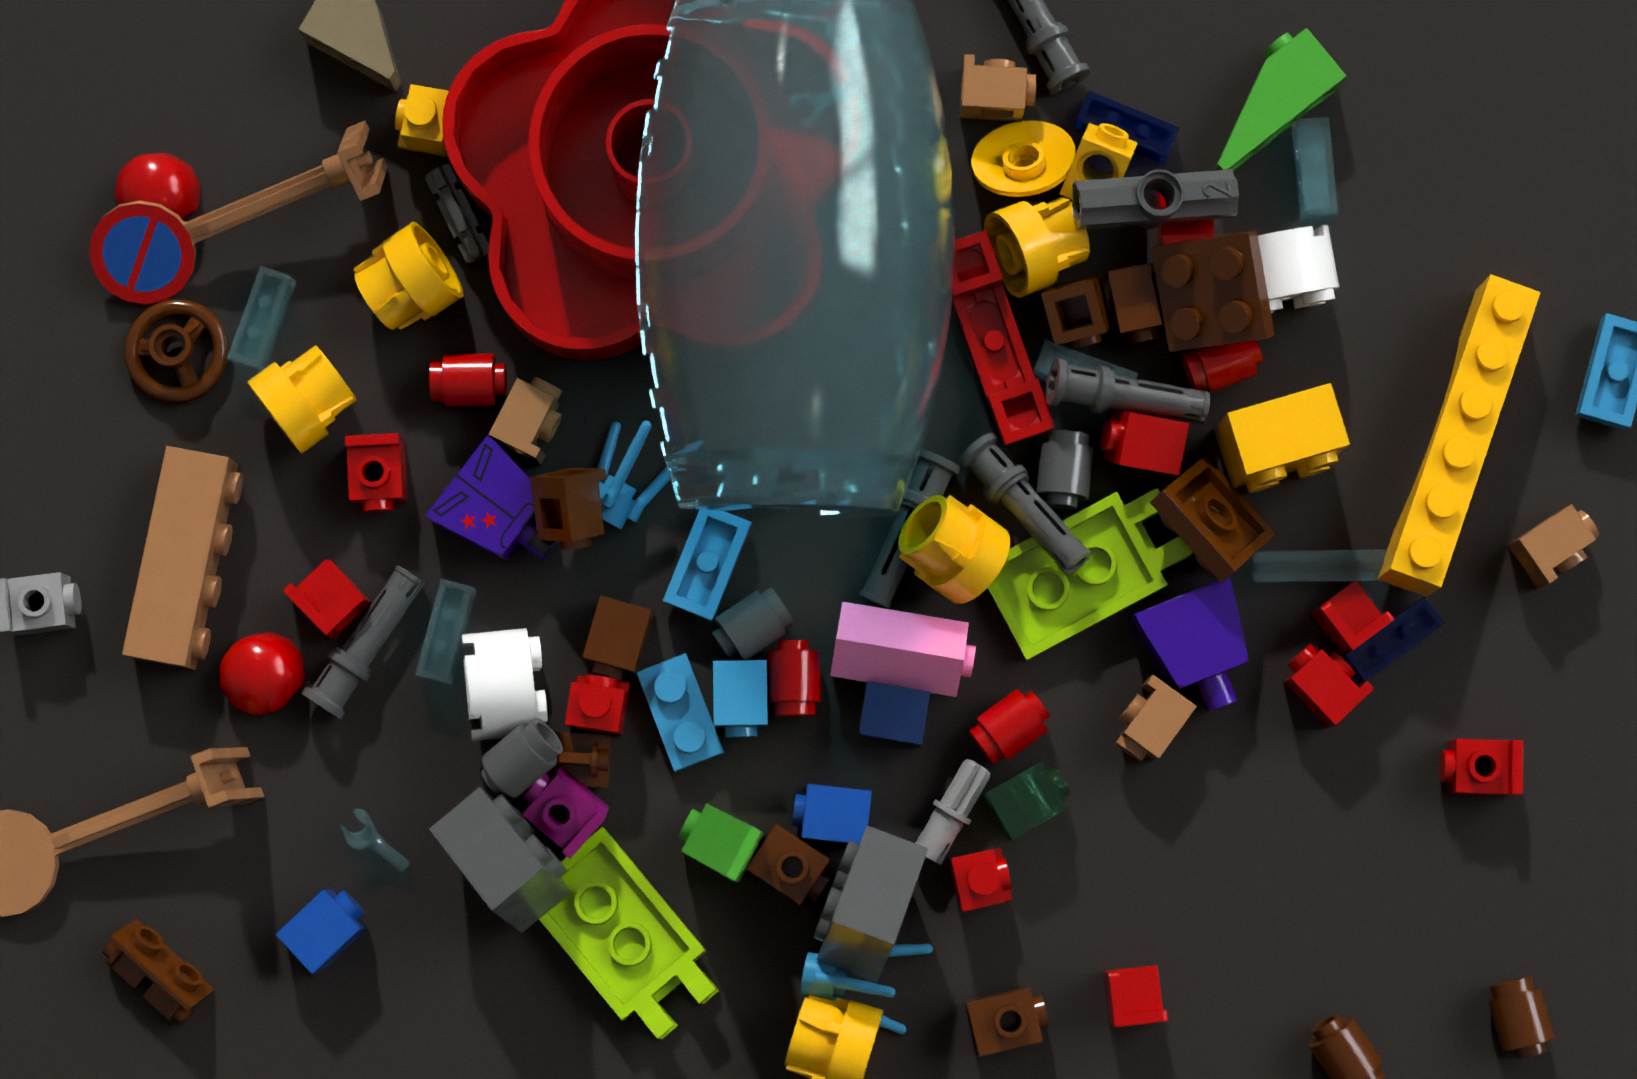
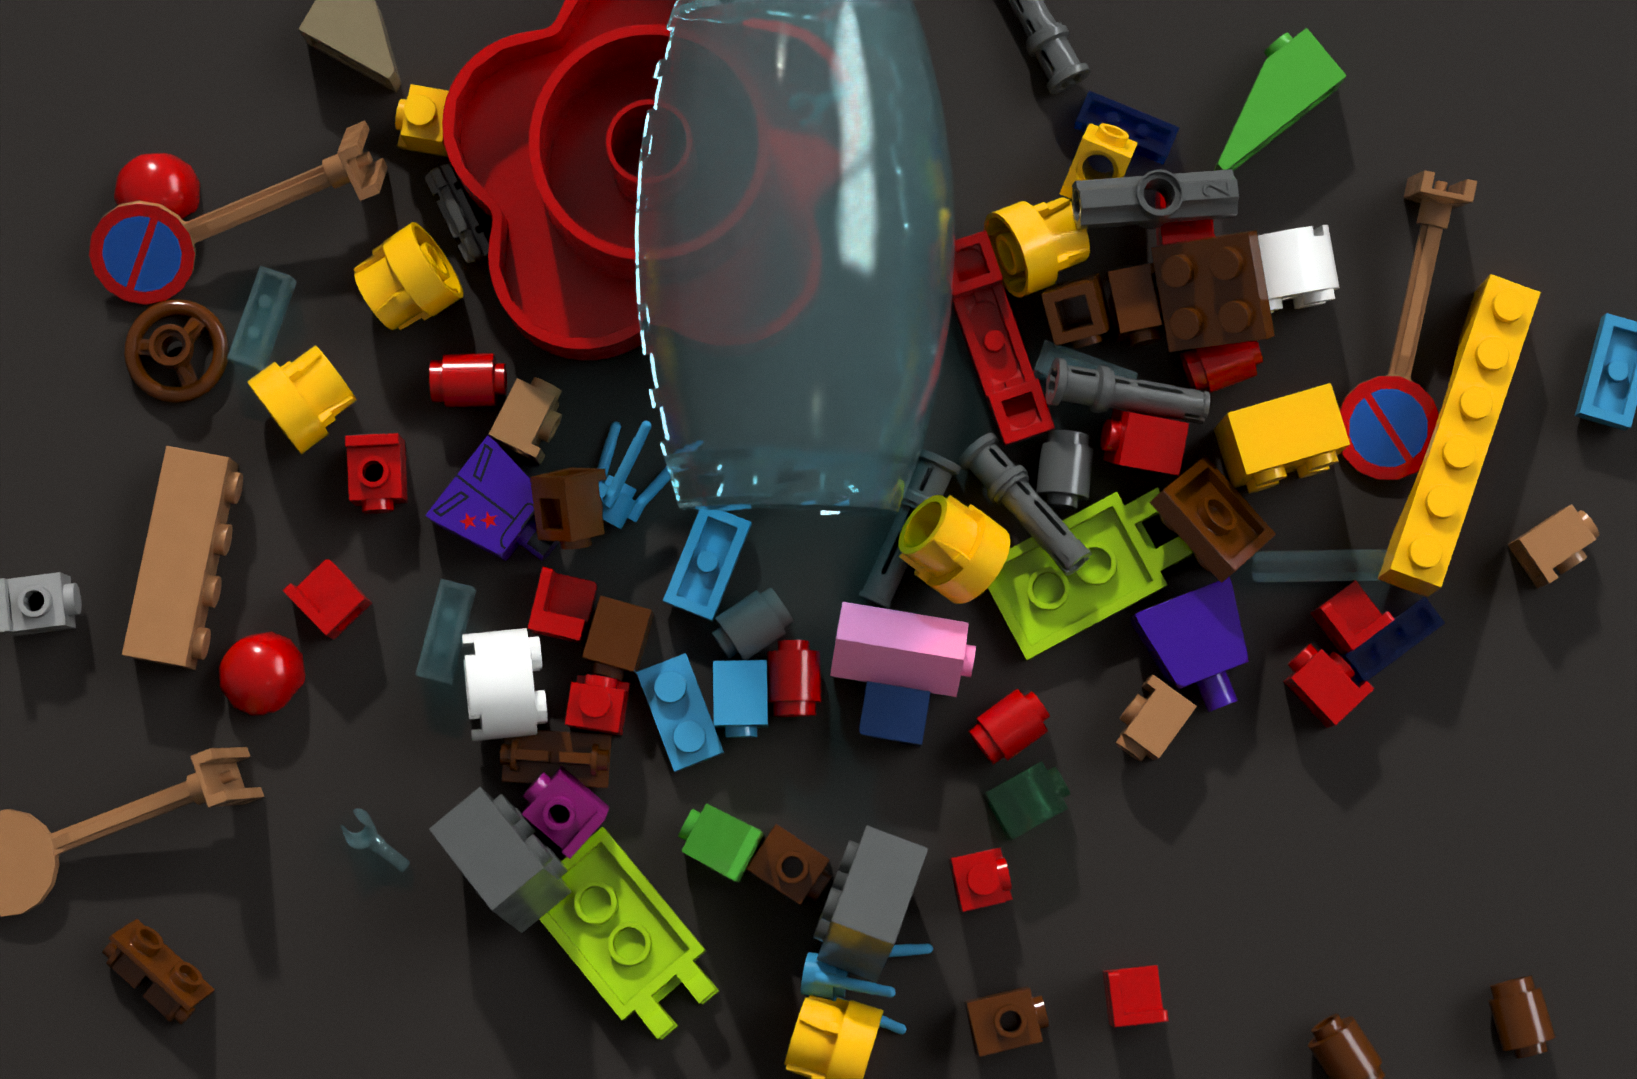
(323, 929): blue brick -> none
(350, 663): dark grey pin -> none
(521, 758): dark grey brick -> none
(562, 606): none -> red panel
(832, 813): blue brick -> none
(953, 810): light grey axle -> none
(995, 90): medium nougat brick -> none
(1023, 158): yellow dish -> none
(1314, 169): clear light blue piece -> none
(1390, 415): none -> piece
(1506, 767): red brick -> none

